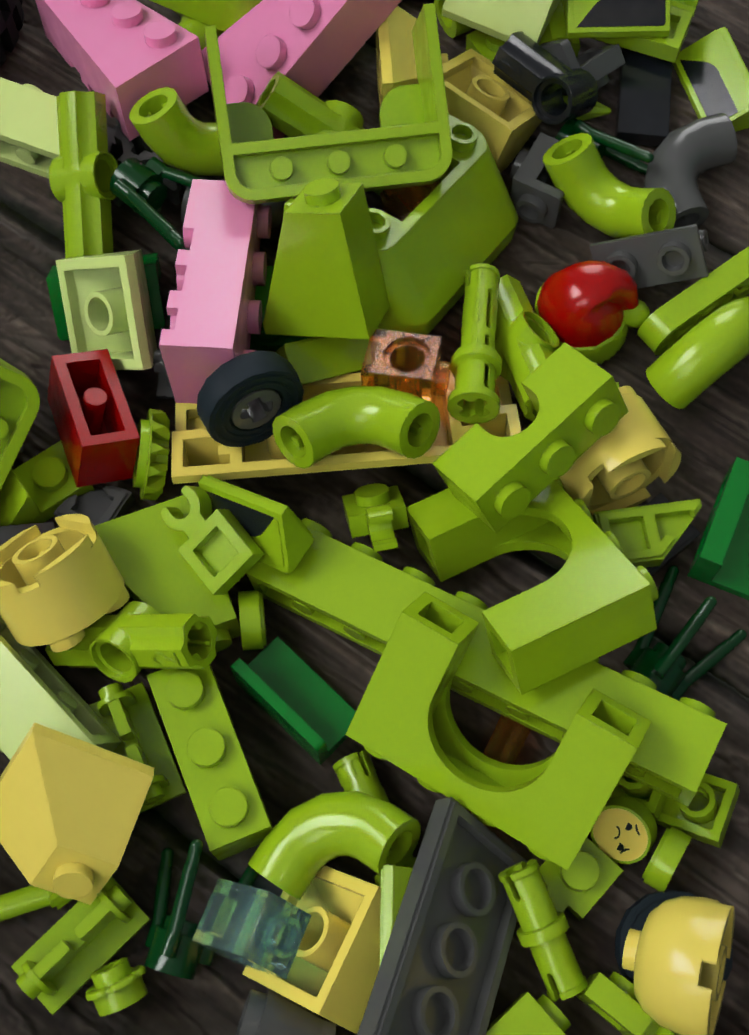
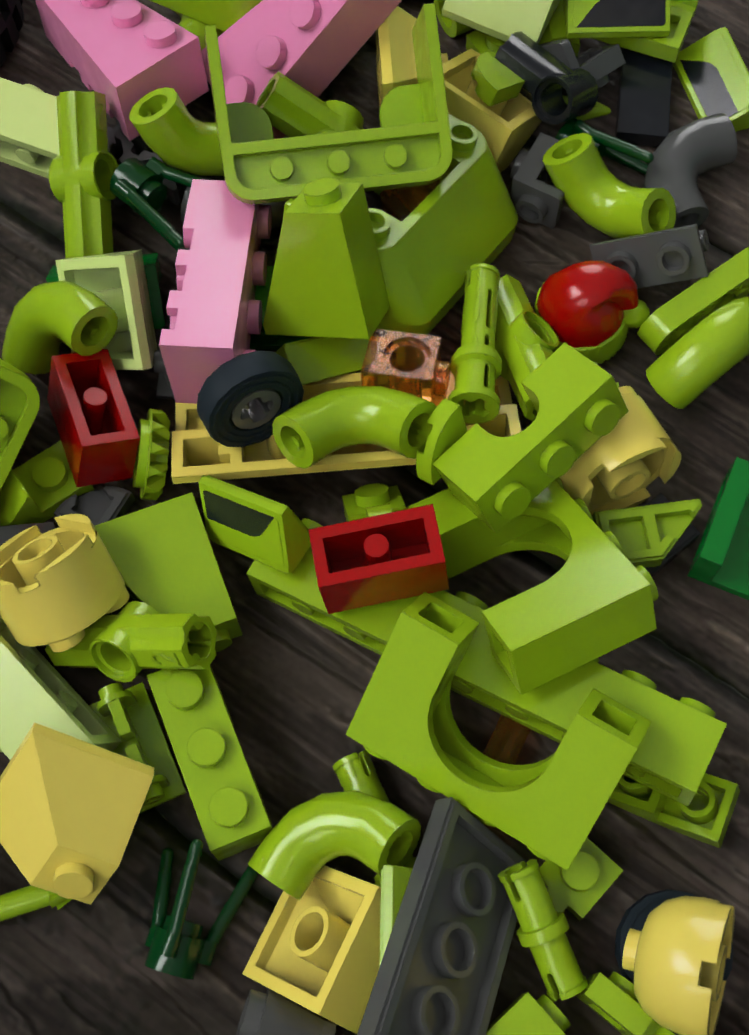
(53, 315): none -> lime cylinder
(78, 946): lime hinge -> none
(116, 986): lime plate -> none
(217, 543): lime plate -> none
(252, 620): lime tile -> none
(252, 927): clear light blue brick -> none
(296, 699): green panel -> none
(379, 559): none -> red brick
(446, 430): none -> lime tile
(495, 80): none -> lime tile
(624, 830): light yellow tile -> none
(664, 662): dark green plant -> none
(666, 858): lime tile -> none

